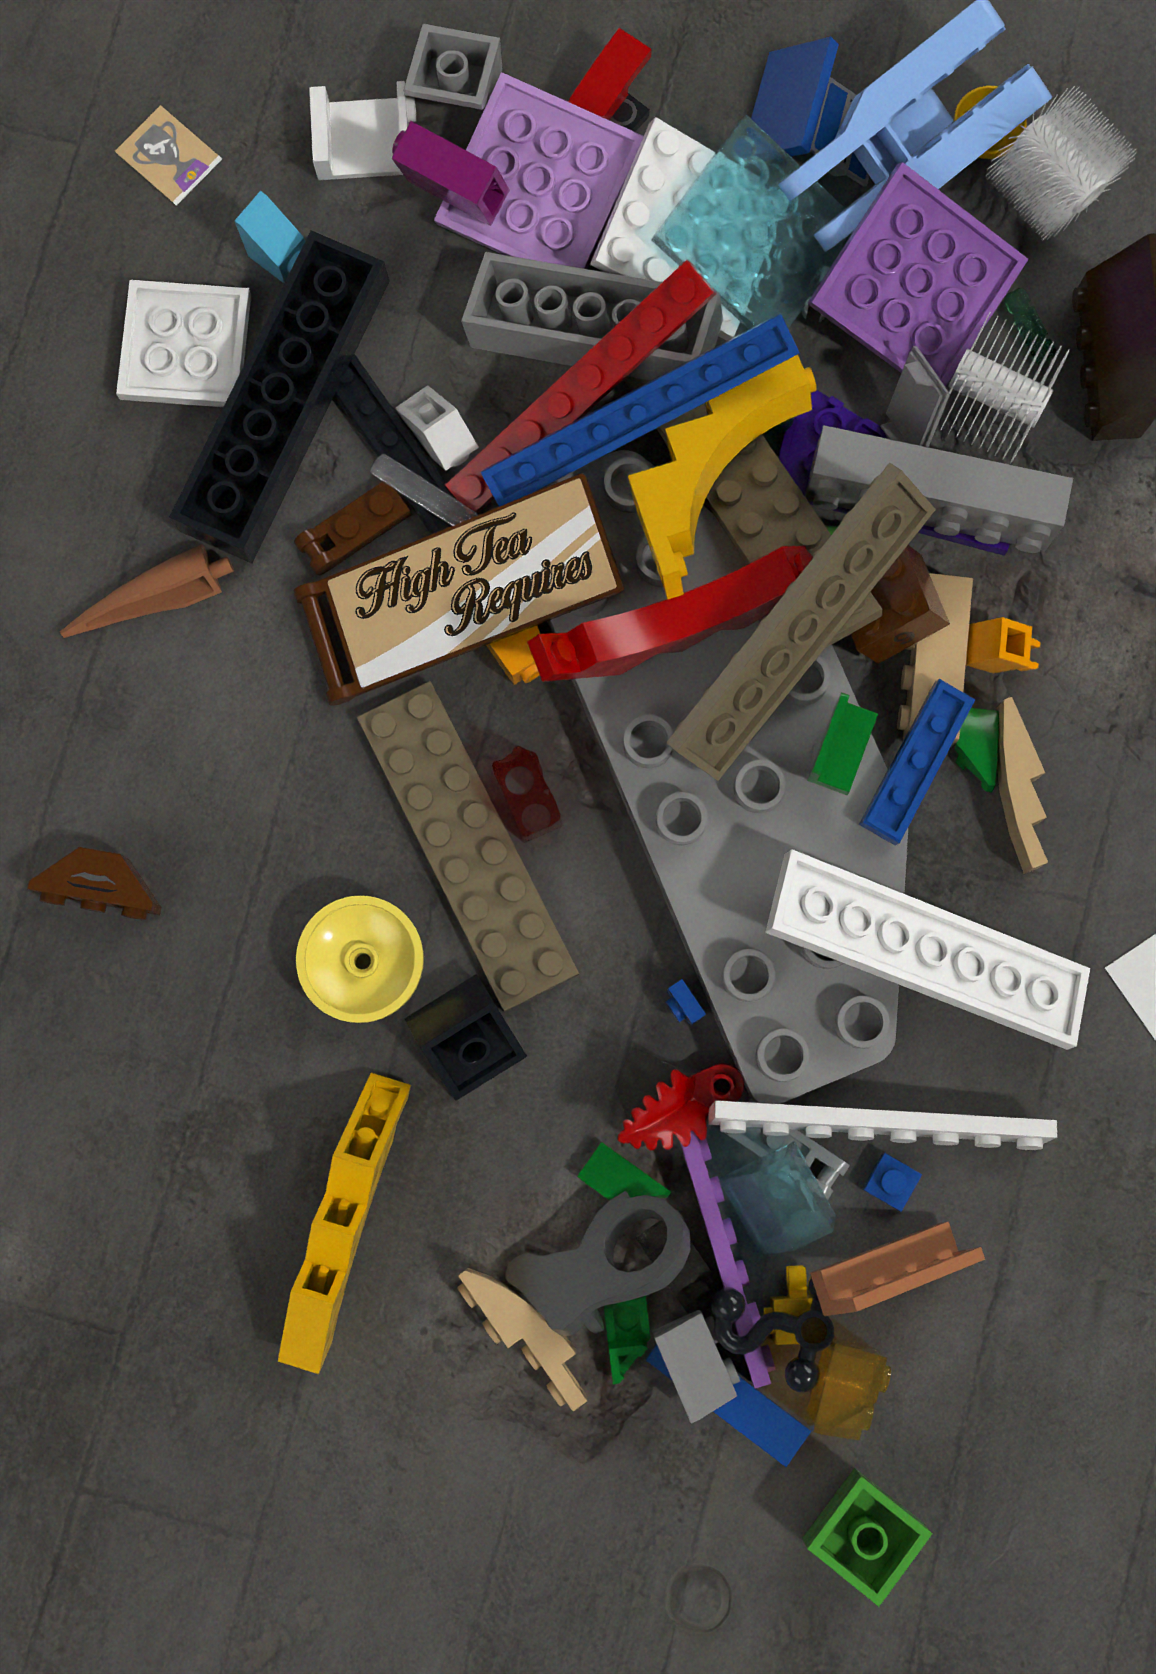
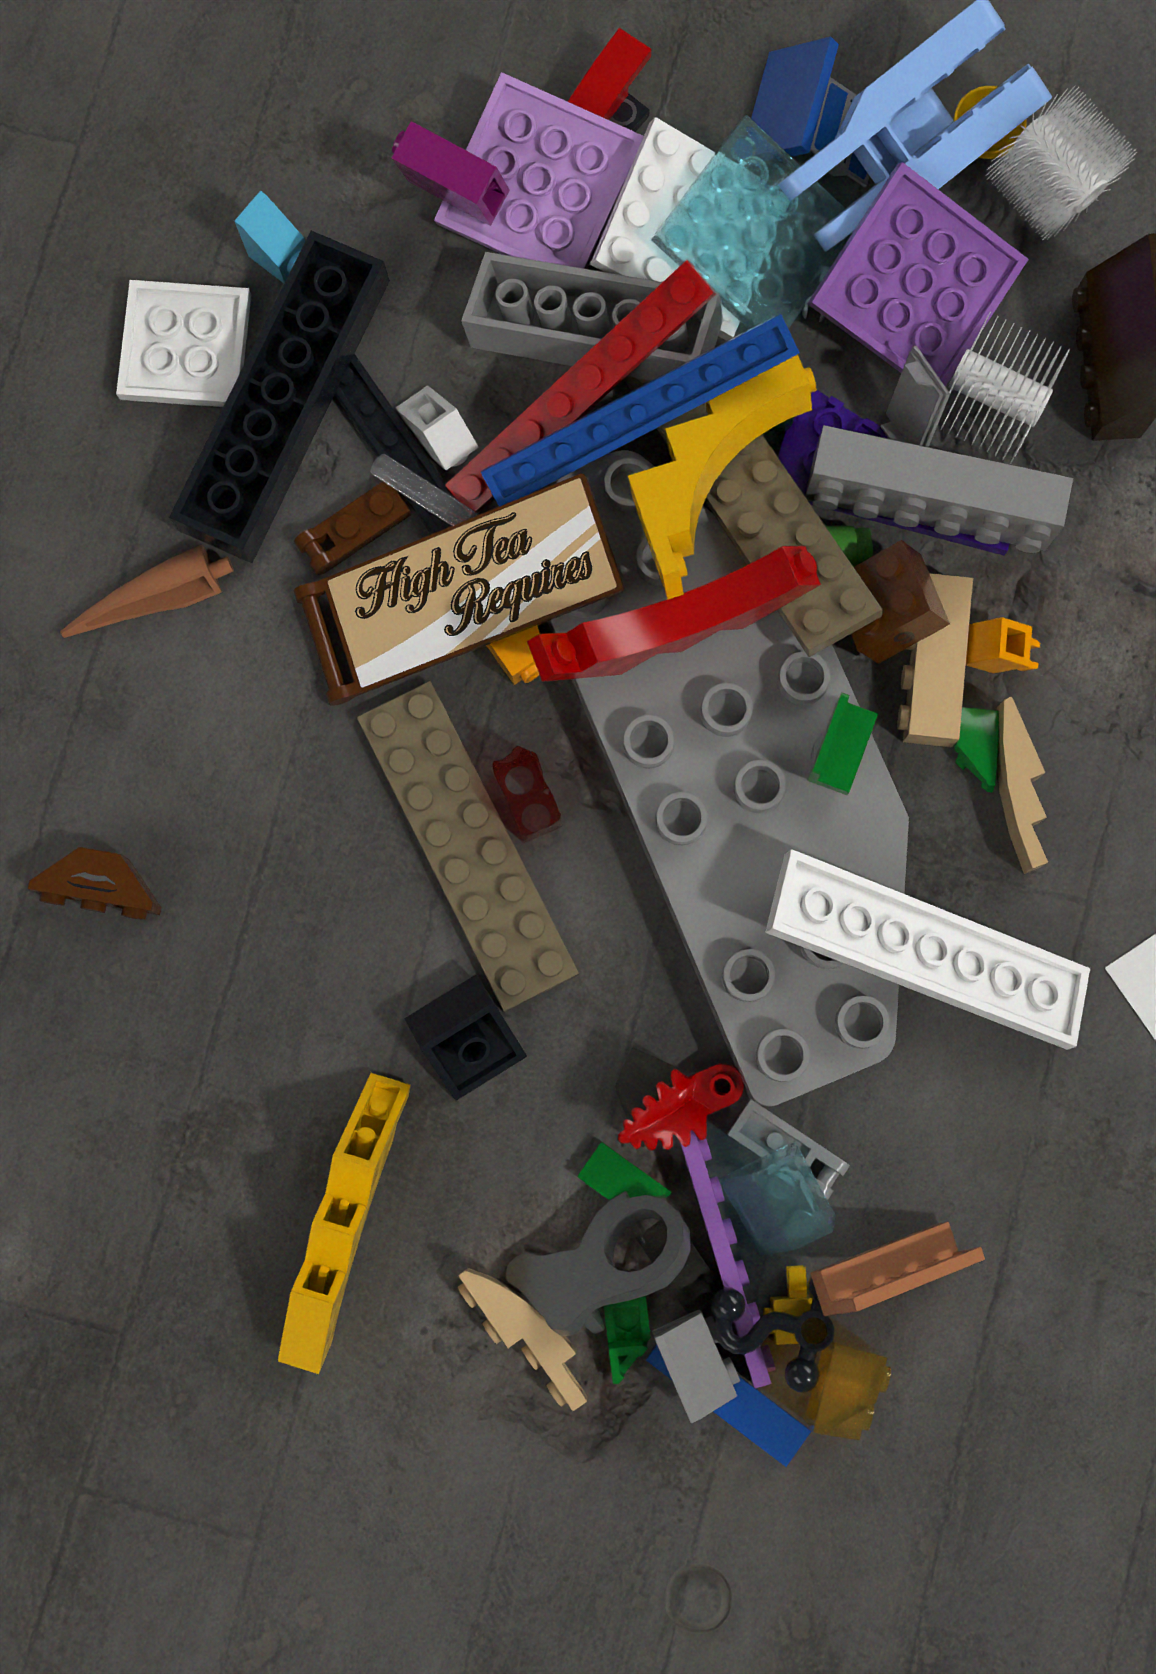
(168, 155): sticker -> none
(335, 941): light yellow dish -> none
(357, 135): white panel -> none
(454, 67): light grey slope -> none
(683, 1003): blue plate -> none
(802, 622): dark tan plate -> none
(864, 1123): white plate -> none
(866, 1537): bright green brick -> none
(892, 1182): blue plate -> none
(917, 762): blue tile -> none
(1028, 319): clear green axle -> none

